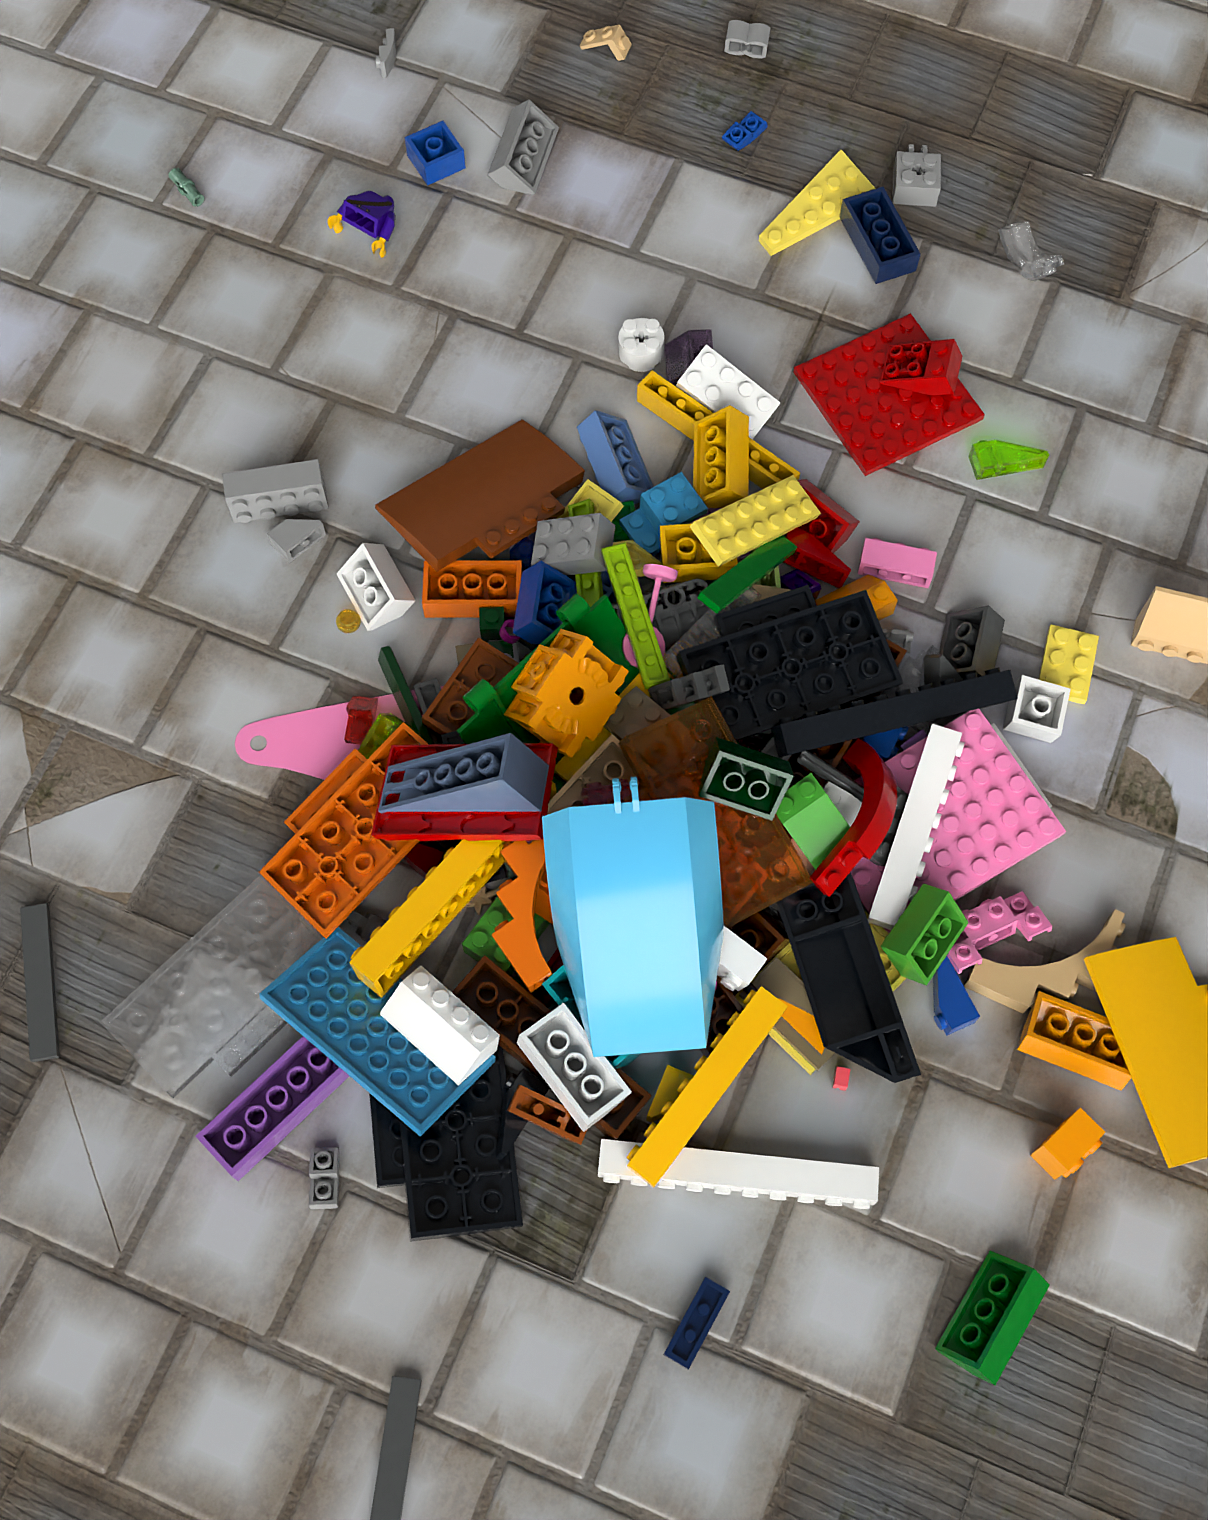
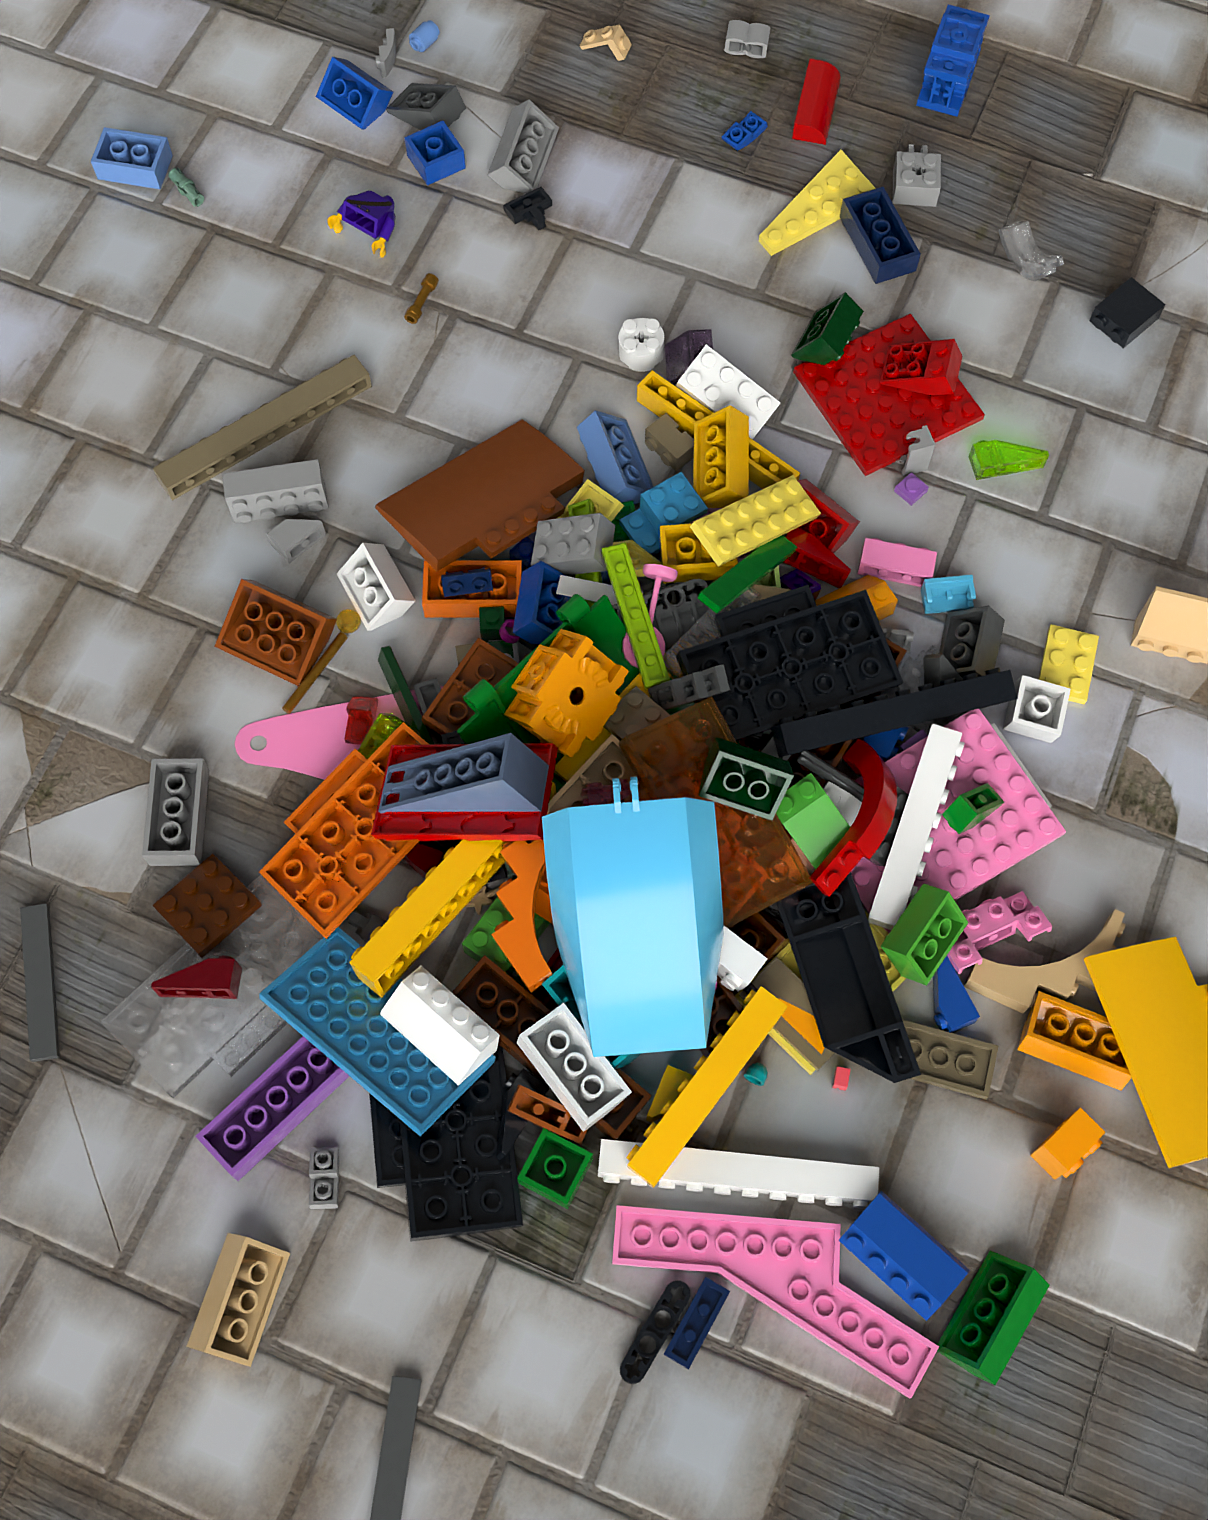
(132, 158): none -> medium blue brick
(176, 812): none -> light grey brick
(205, 979): none -> dark red slope
(207, 905): none -> reddish brown plate
(238, 1299): none -> tan slope
(262, 427): none -> dark tan brick
(274, 631): none -> dark orange slope
(314, 673): none -> pearl gold bar
(353, 93): none -> blue slope
(414, 311): none -> pearl gold bar
(424, 36): none -> medium blue brick
(427, 105): none -> dark grey slope
(466, 583): none -> dark blue hinge
(529, 207): none -> black hinge
(555, 1168): none -> green brick
(586, 589): none -> white sticker
(657, 1333): none -> black beam
(669, 443): none -> dark tan brick
(756, 1074): none -> teal hinge
(787, 1268): none -> bright pink piece
(817, 102): none -> red brick
(829, 331): none -> dark green slope
(904, 1255): none -> blue slope
(911, 489): none -> medium lavender plate
(919, 452): none -> light grey hinge
(948, 594): none -> medium azure hinge
(952, 60): none -> blue piece
(952, 1060): none -> dark tan plate
(972, 808): none -> green slope
(1127, 312): none -> black brick

